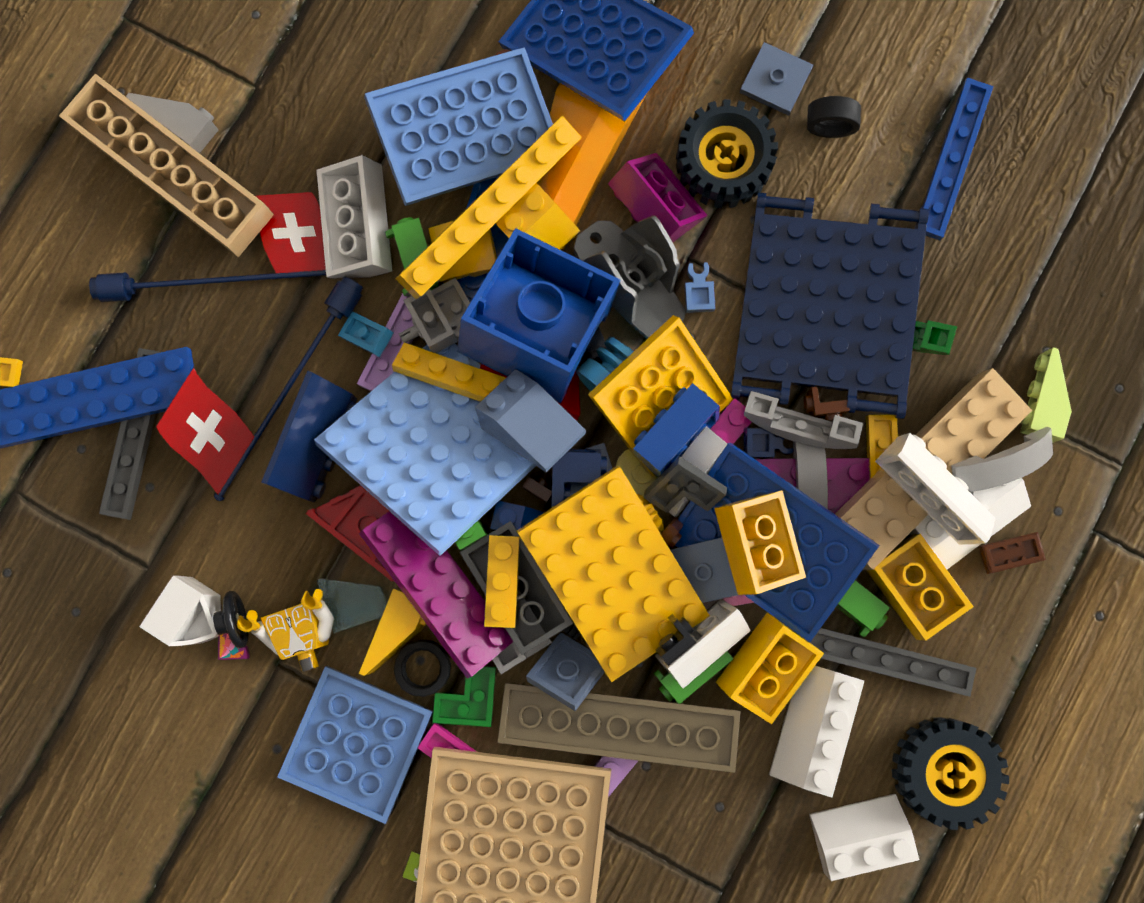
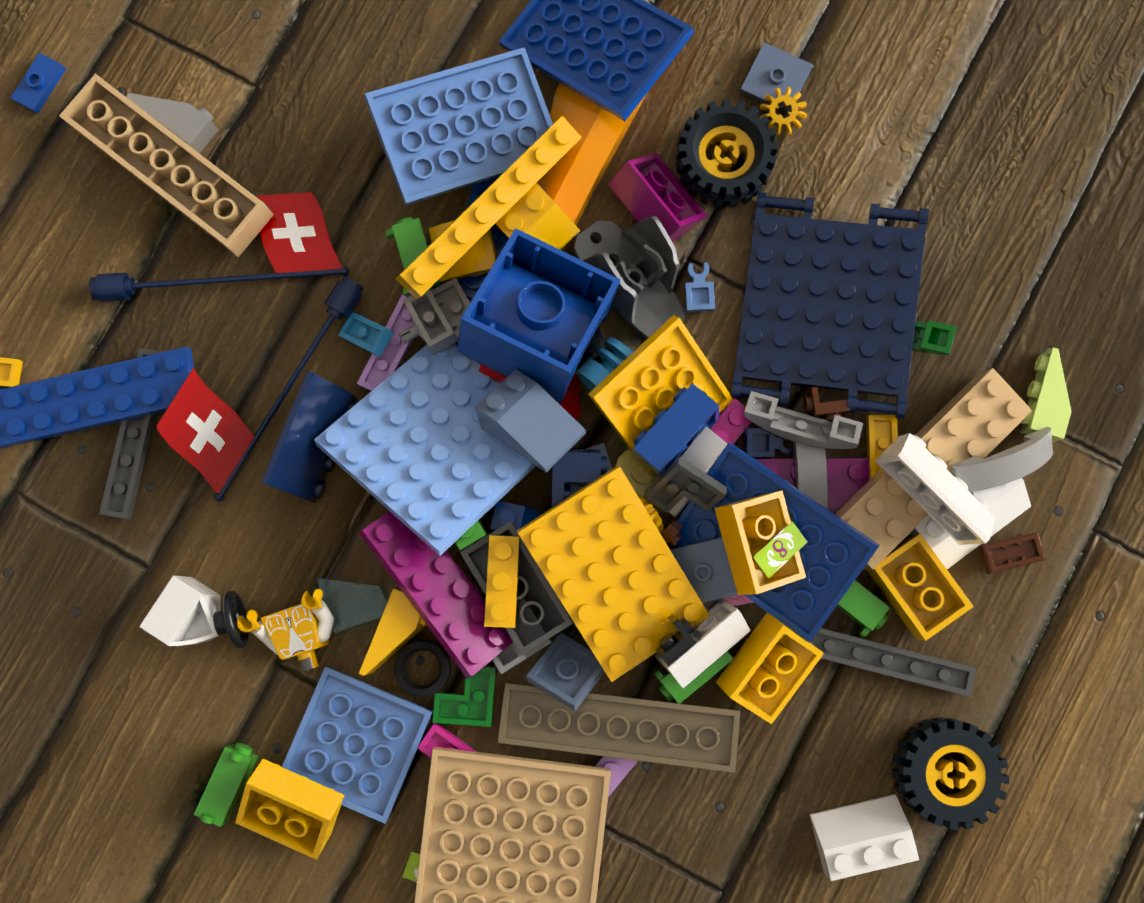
(38, 83): none -> blue plate
(226, 784): none -> bright green brick
(227, 650): tile -> none
(289, 808): none -> yellow brick
(347, 517): red wing -> none
(354, 219): white slope -> none
(445, 372): yellow plate -> none
(538, 488): reddish brown plate -> none
(780, 549): none -> lime sticker
(787, 102): none -> yellow gear
(817, 731): white slope -> none
(834, 117): black tyre -> none
(955, 155): blue plate -> none

